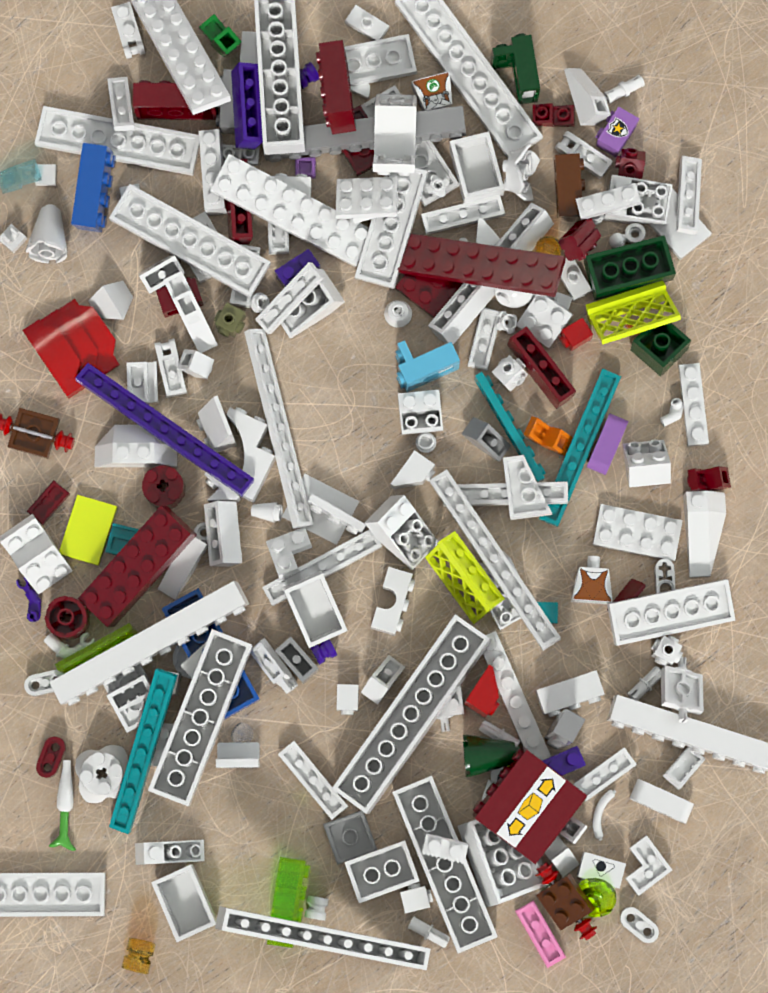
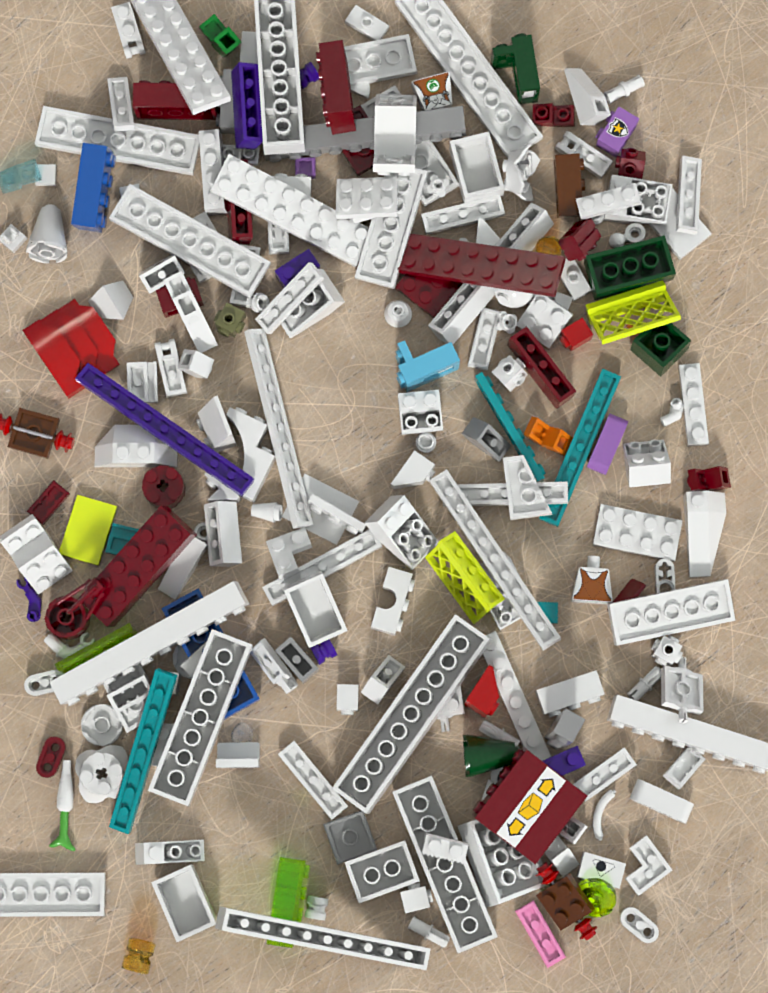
(93, 589): none -> dark red plant
(101, 725): none -> white tile

